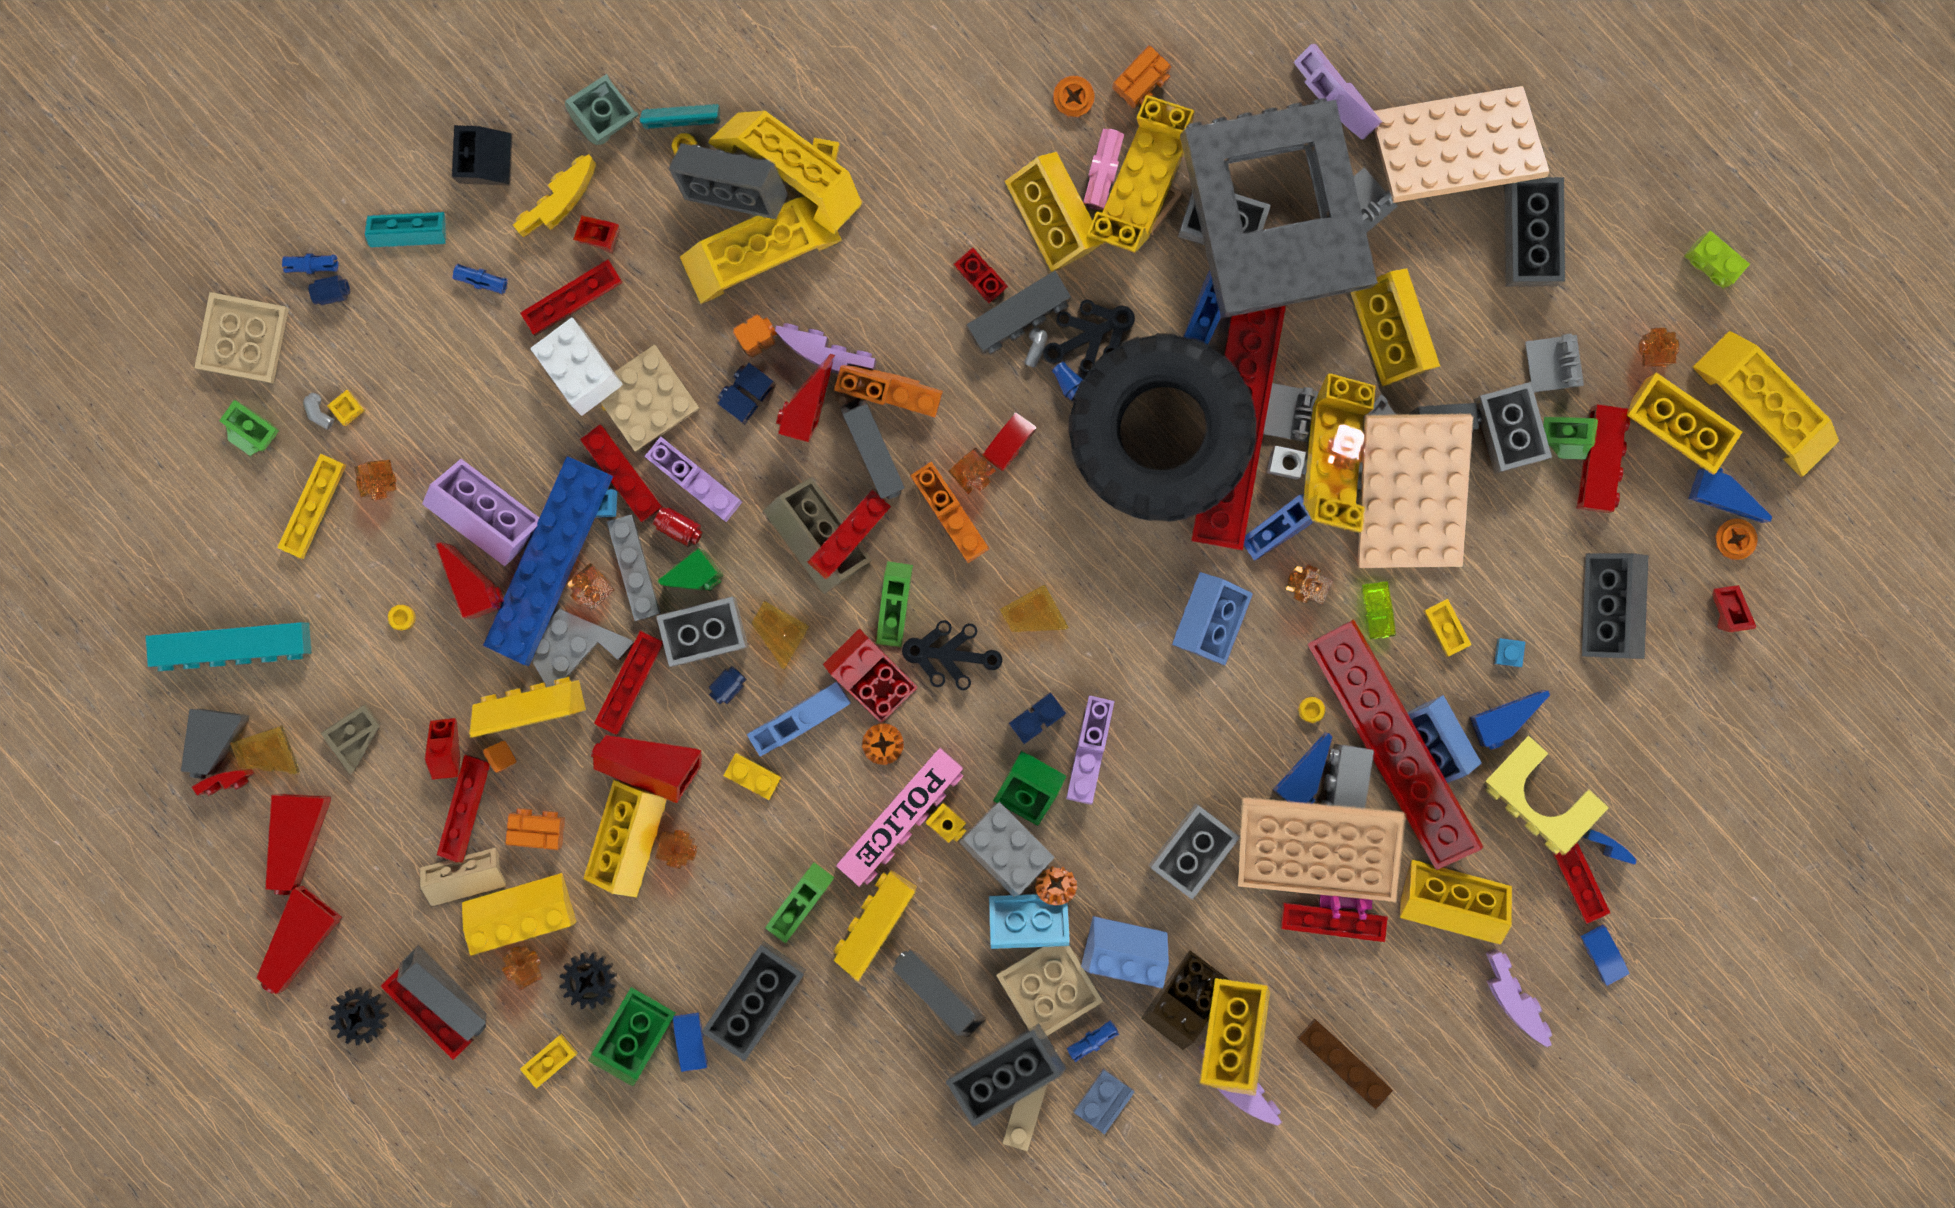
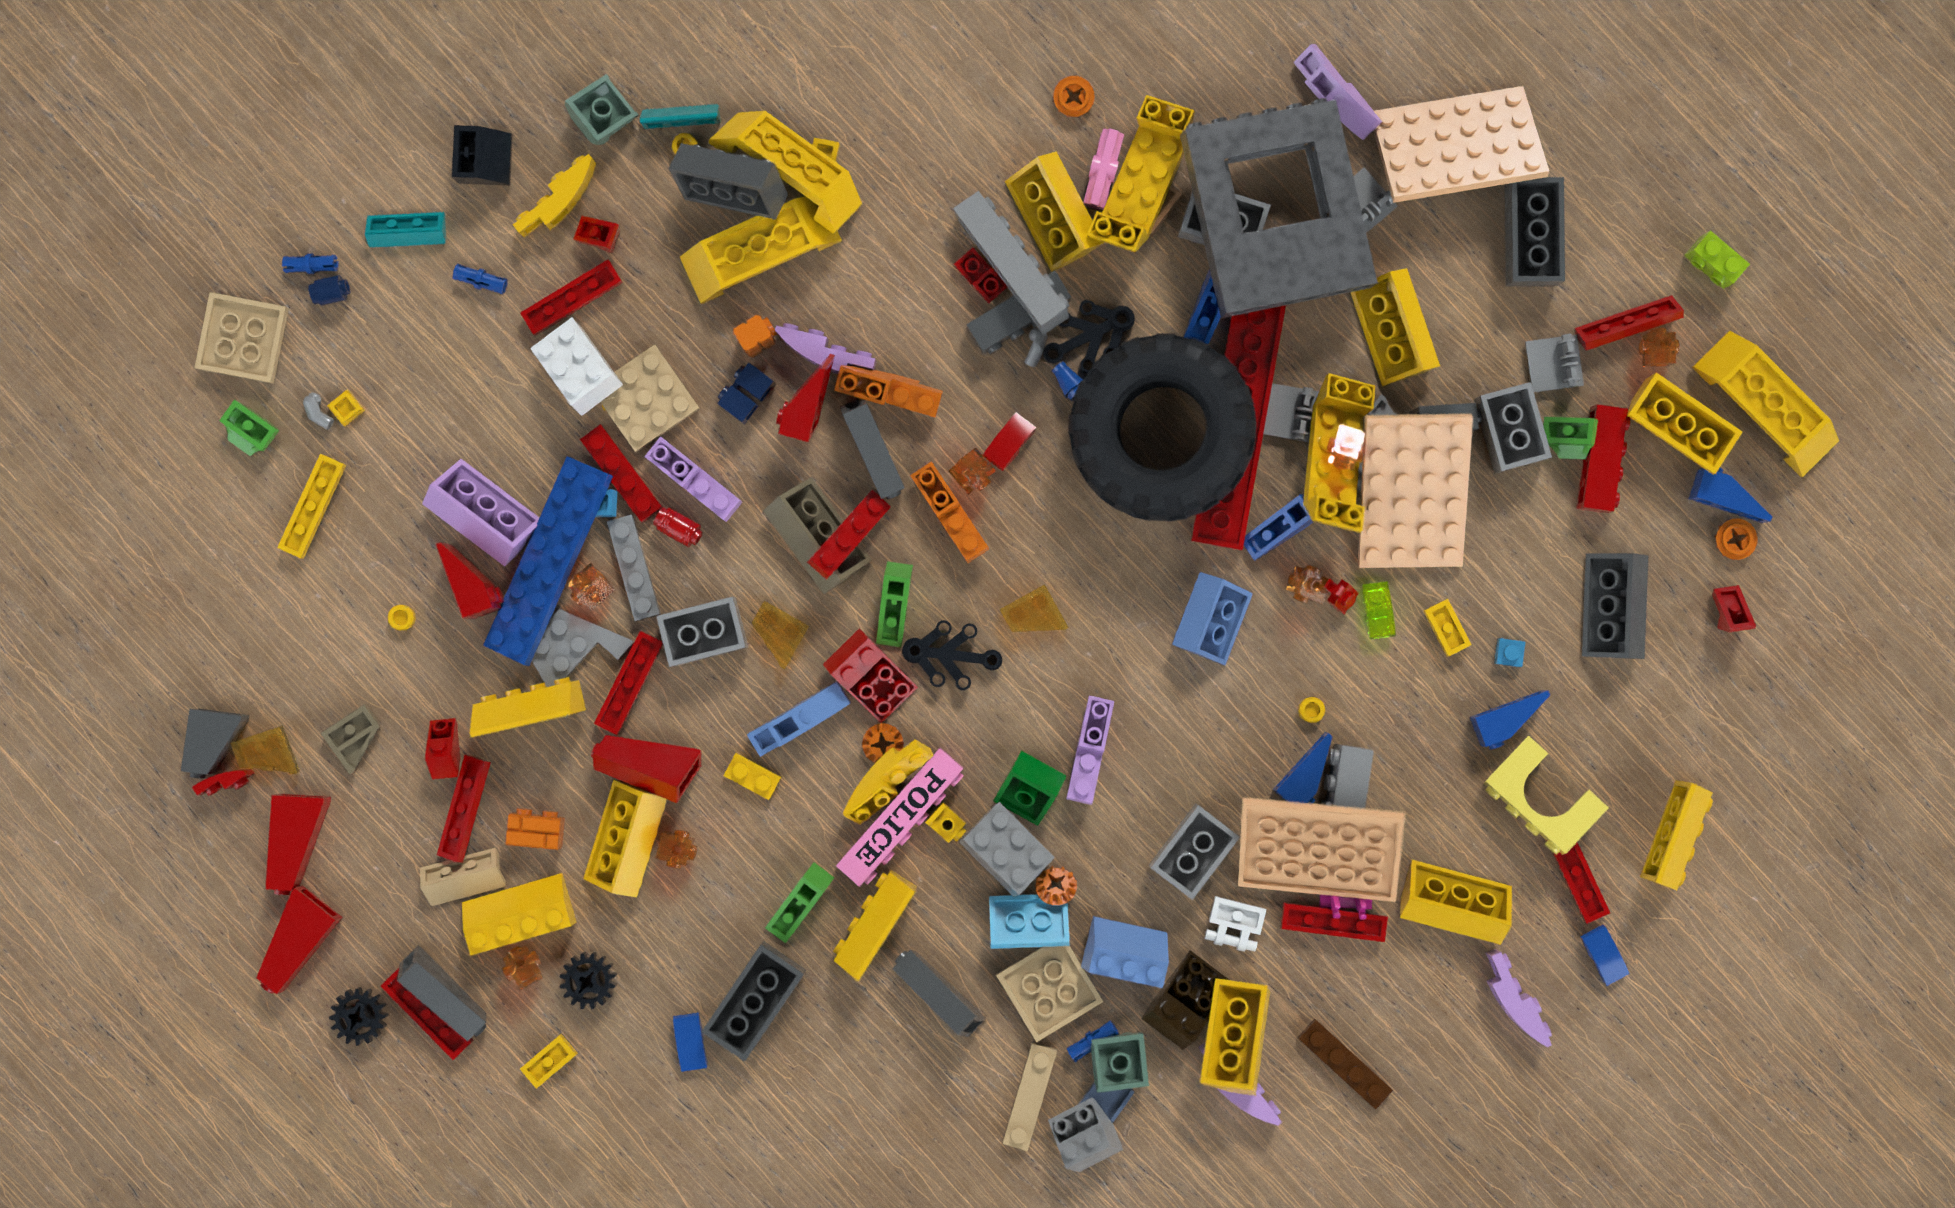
(227, 645): teal brick -> none
(375, 479): clear orange brick -> none
(499, 756): orange slope -> none
(631, 1036): green slope -> none
(693, 573): green slope -> none
(727, 685): dark blue brick -> none
(880, 782): none -> yellow slope
(1006, 1075): dark grey brick -> none
(1011, 262): none -> light grey brick
(1046, 712): dark blue piece -> none
(1084, 1135): none -> light grey slope
(1119, 1062): none -> sand green slope
(1142, 77): orange brick -> none
(1237, 916): none -> white plate
(1276, 467): white brick -> none
(1342, 595): none -> red plate
(1396, 745): red plate -> none
(1445, 738): medium blue slope -> none
(1612, 849): blue slope -> none
(1629, 322): none -> red plate
(1677, 834): none -> yellow slope

